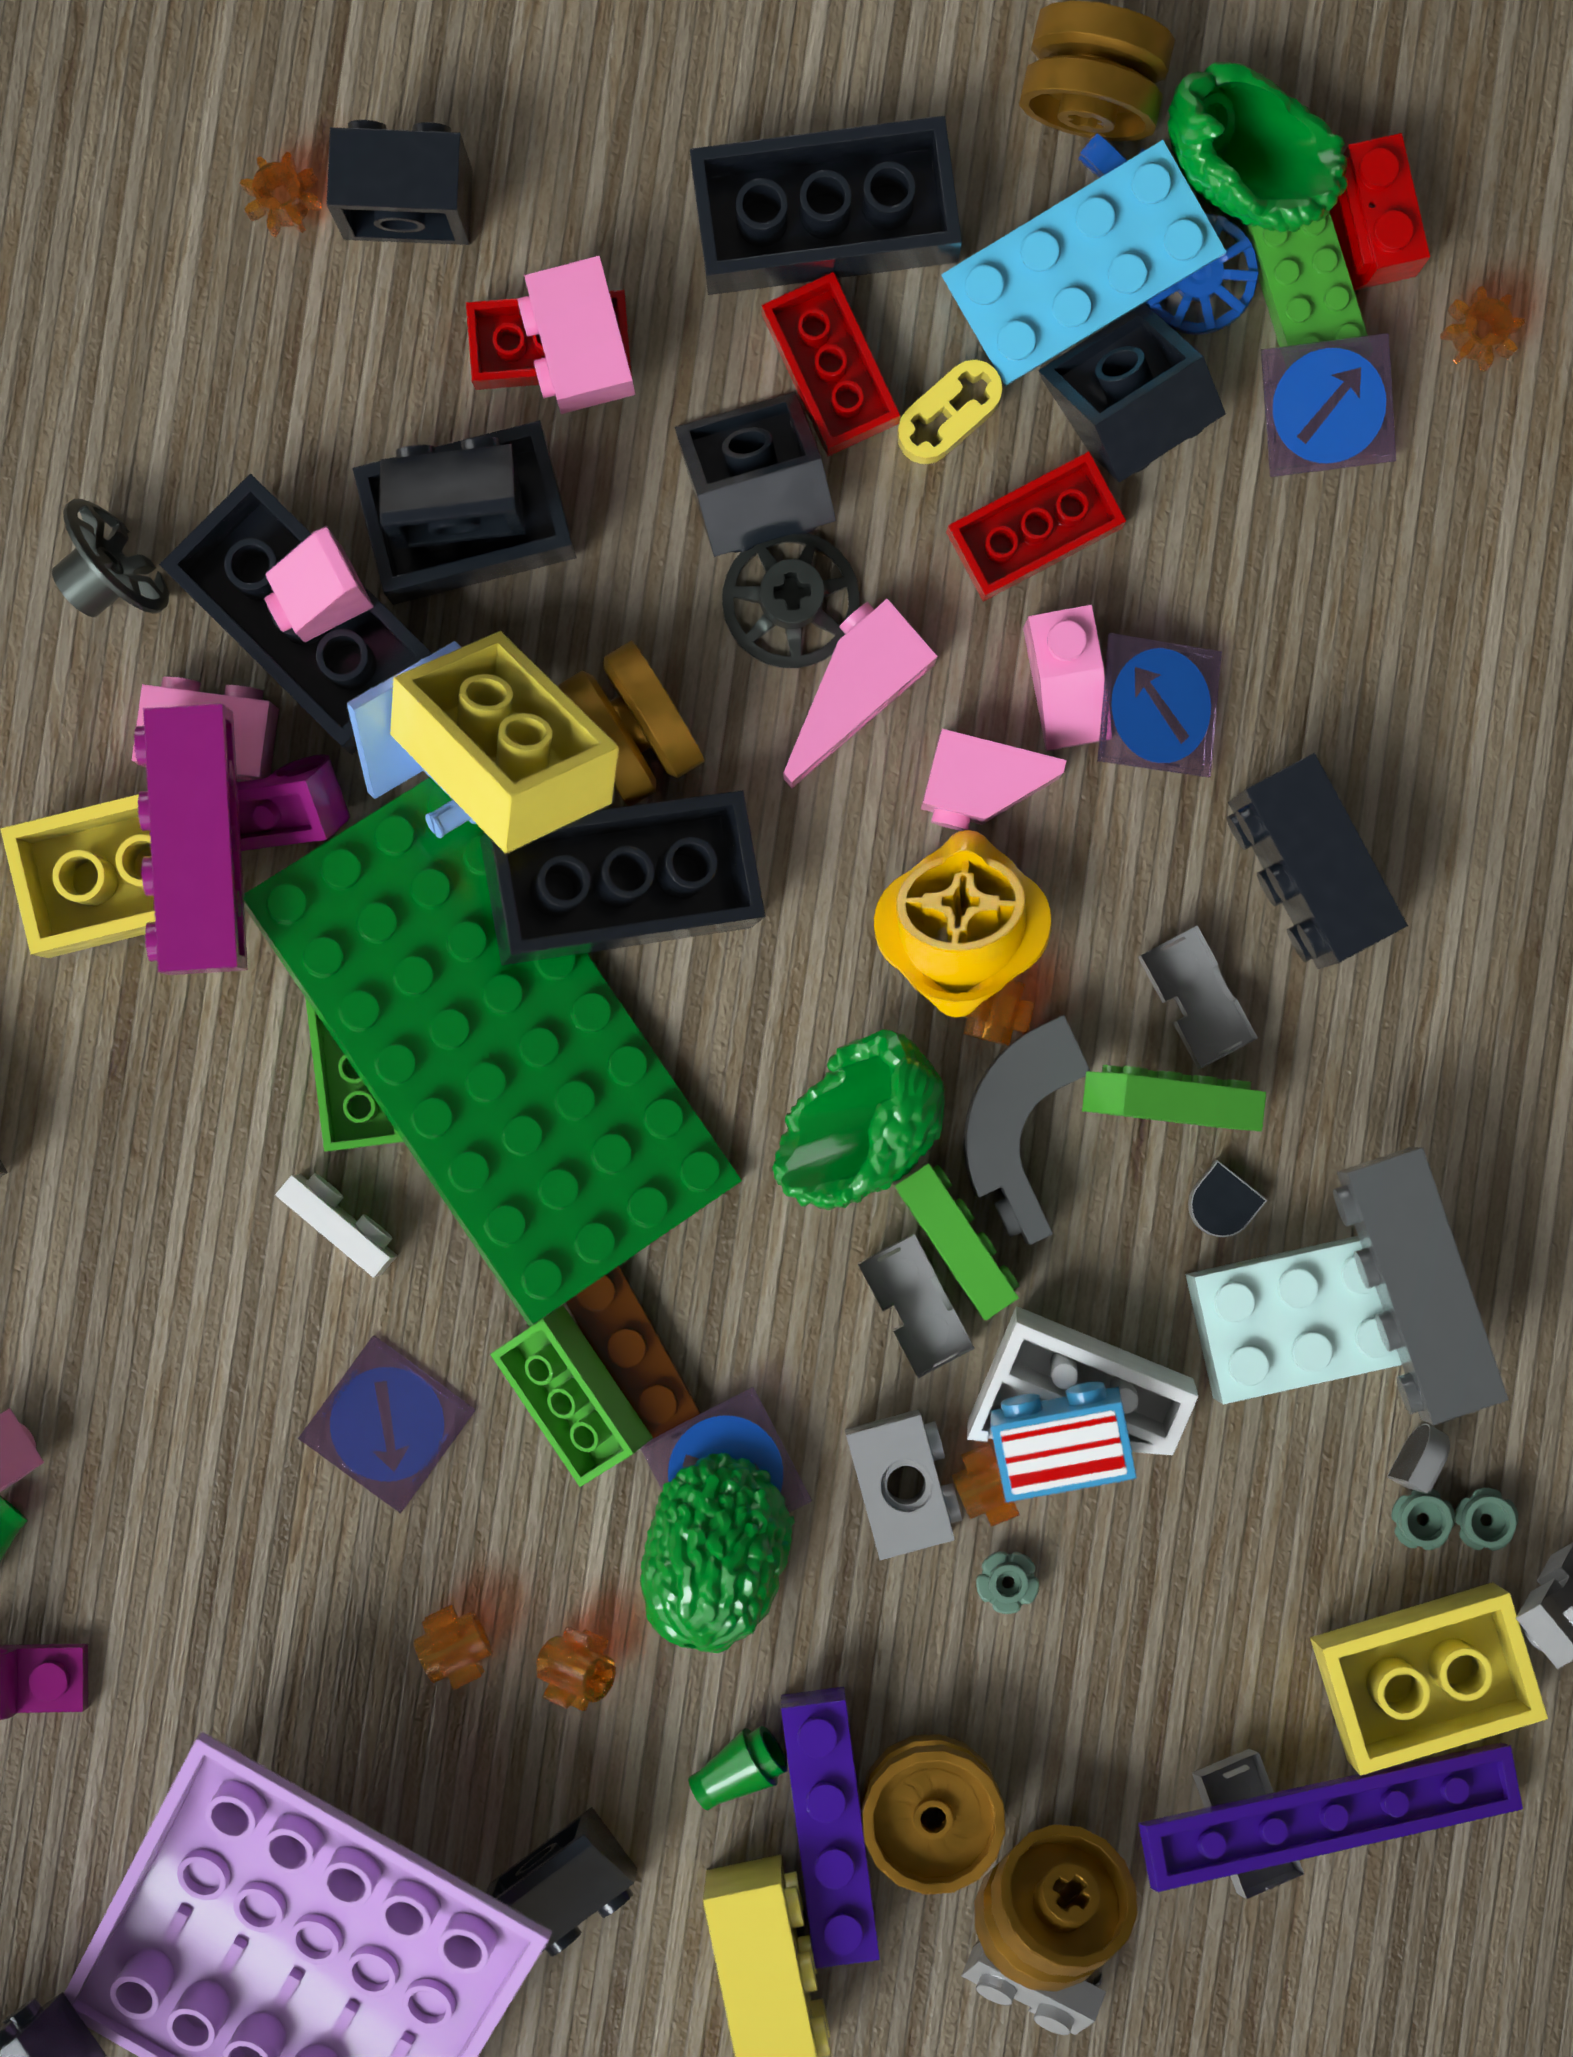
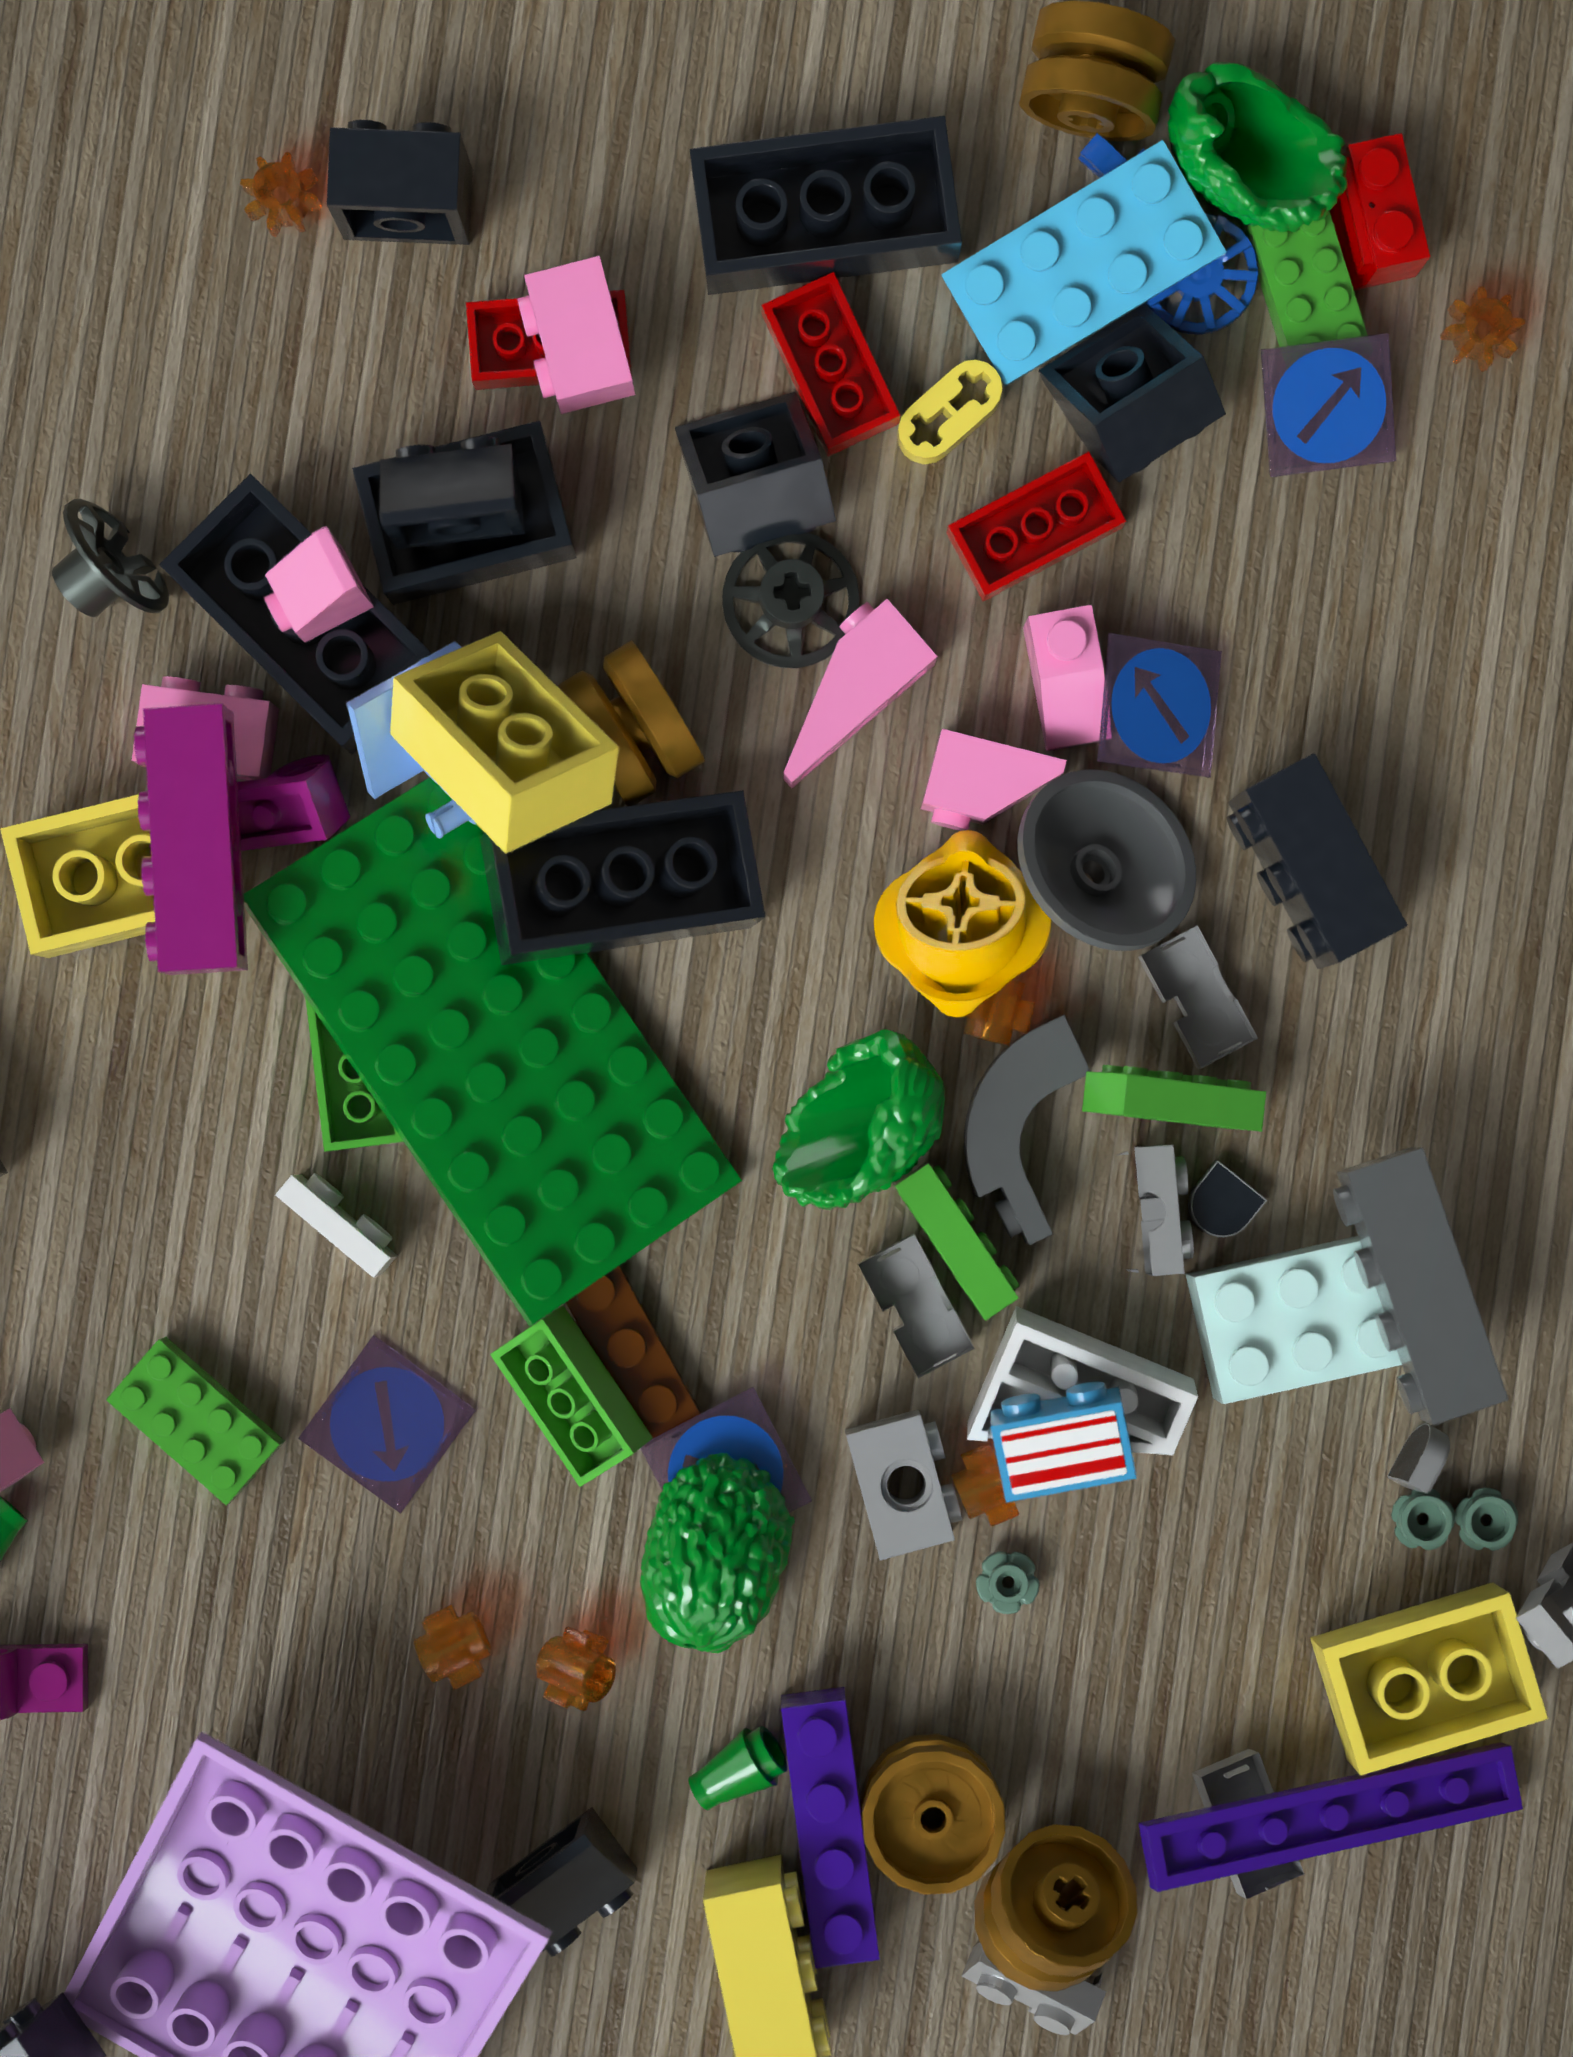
(195, 1420): none -> bright green piece
(1124, 843): none -> dark grey dish
(1164, 1236): none -> light grey piece

